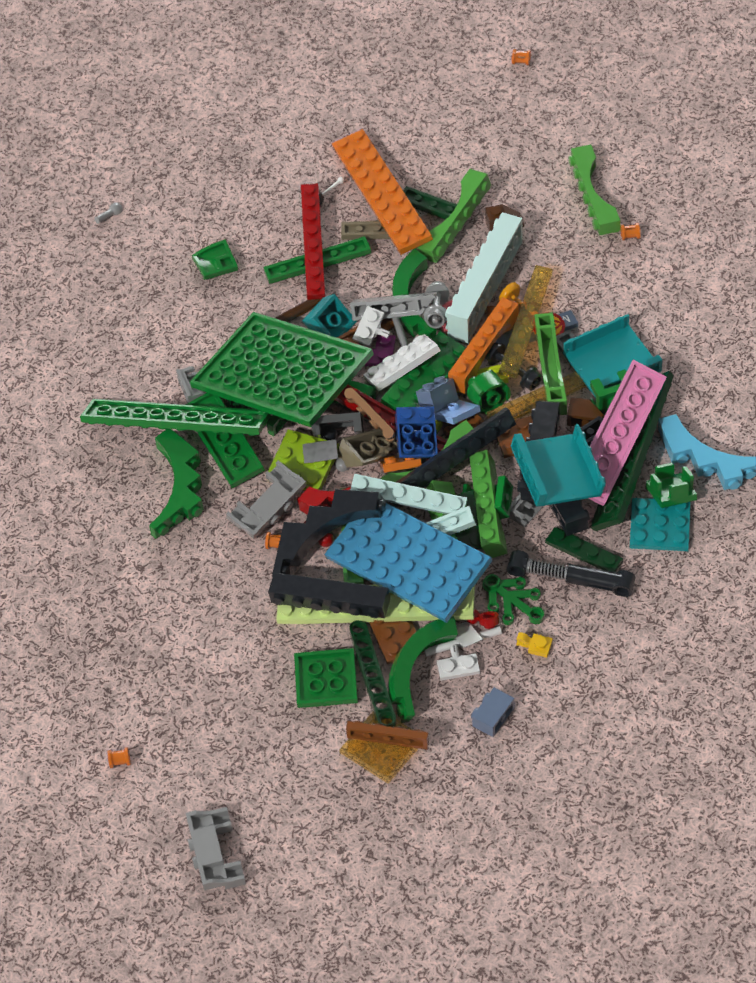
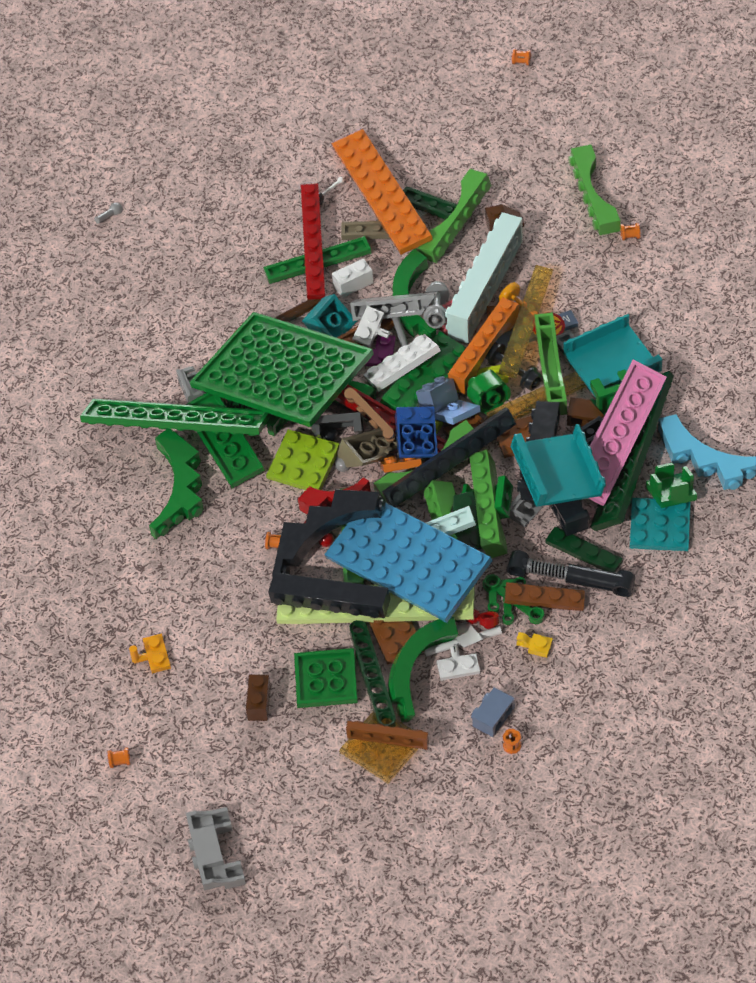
(155, 653): none -> light orange plate
(215, 260): green plate -> none
(258, 697): none -> reddish brown brick
(271, 503): light grey bracket -> none
(320, 451): flat silver sticker -> none
(352, 278): none -> white brick
(410, 495): light aqua plate -> none
(515, 737): none -> orange bush
(544, 596): none -> dark orange plate

